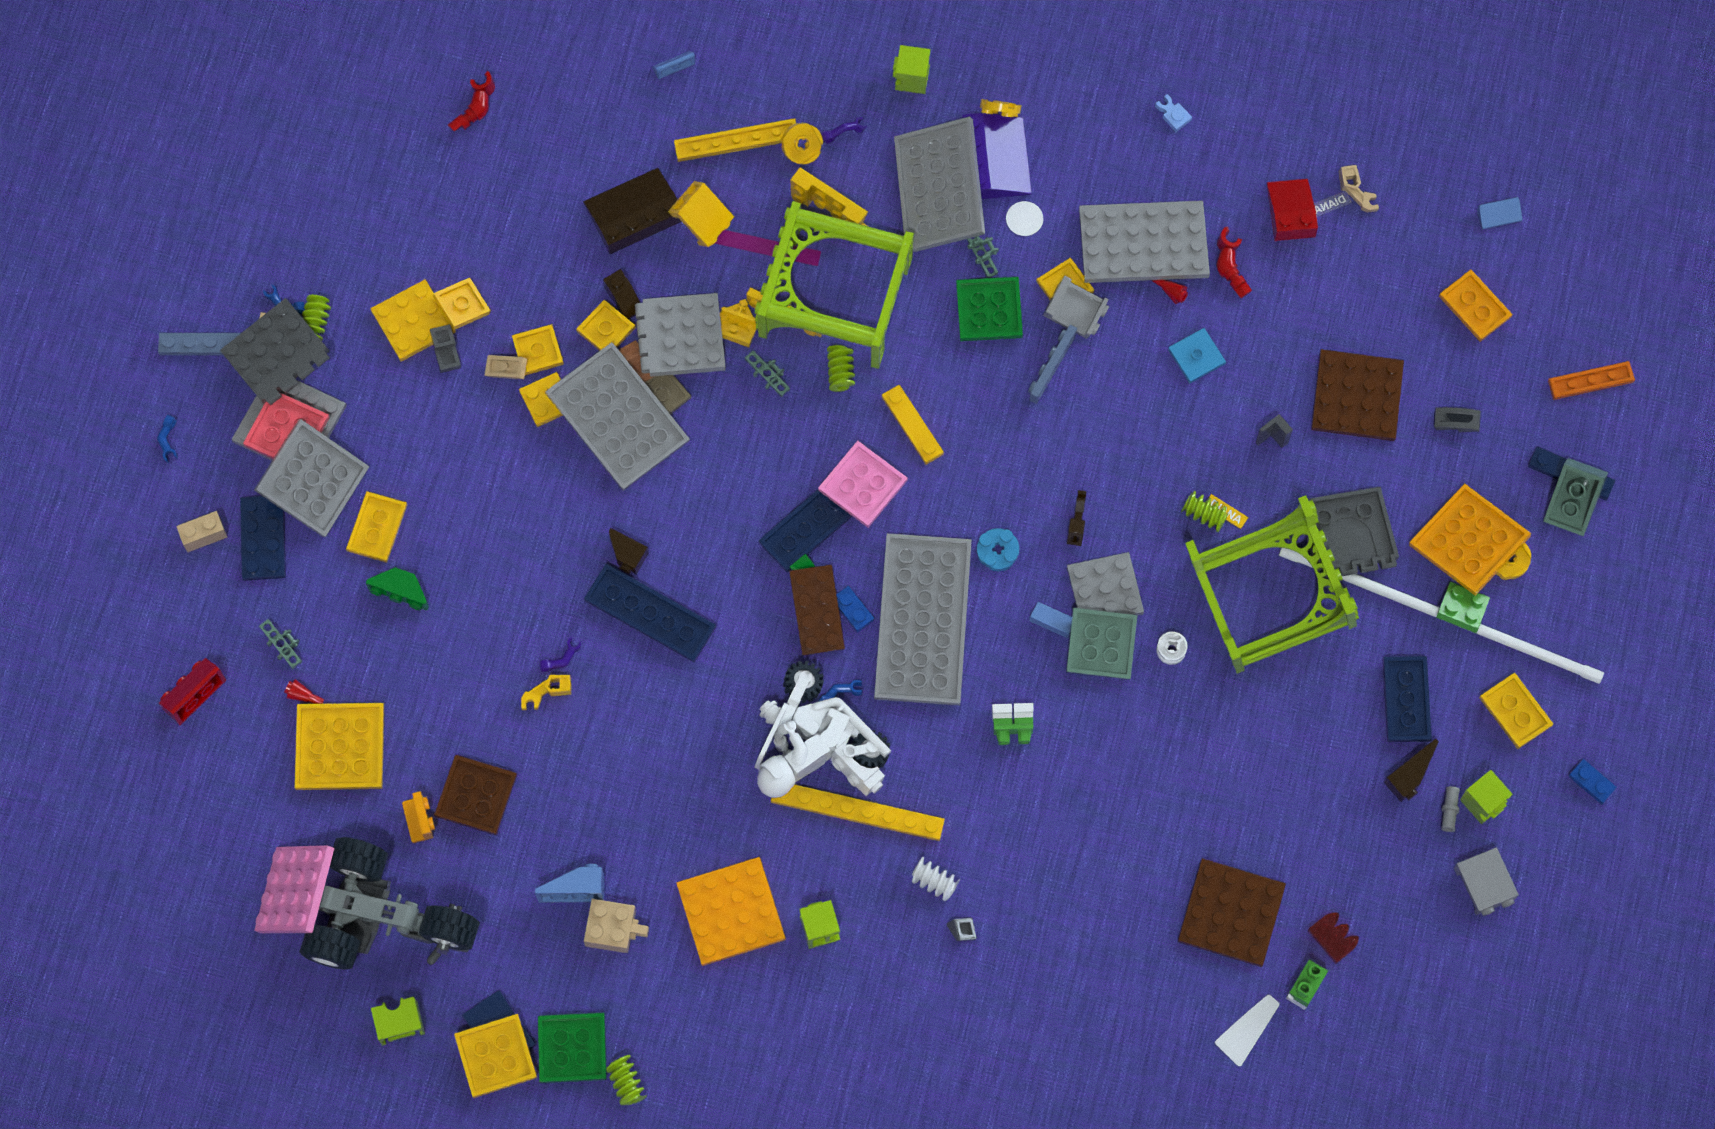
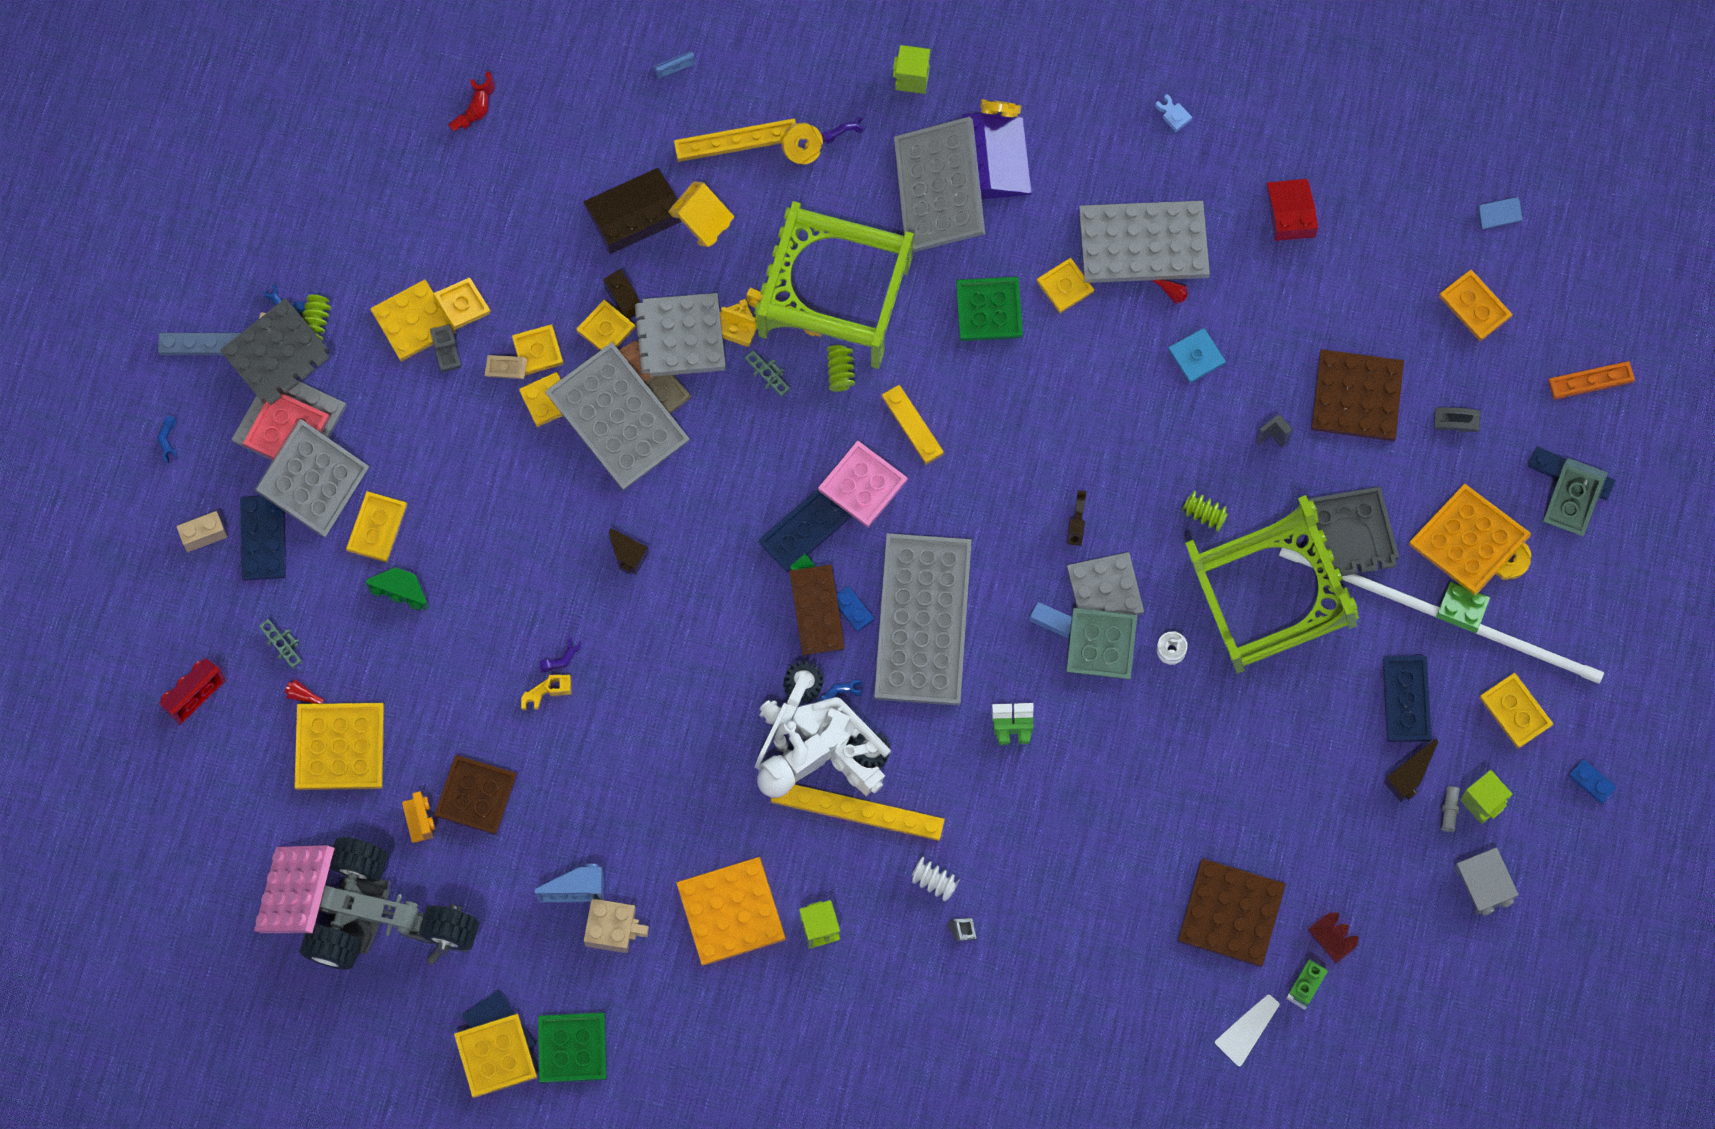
(398, 1022): lime piece -> none
(624, 1081): lime piece -> none
(650, 612): dark blue plate -> none
(764, 246): magenta sticker -> none
(808, 188): yellow piece -> none
(987, 256): sand green piece -> none
(1004, 539): dark azure plate -> none
(1024, 218): white sticker -> none
(1056, 356): sand blue plate -> none
(1076, 307): light grey panel -> none
(1227, 265): red piece -> none
(1234, 516): yellow sticker -> none
(1332, 203): clear sticker -> none
(1362, 199): tan piece -> none

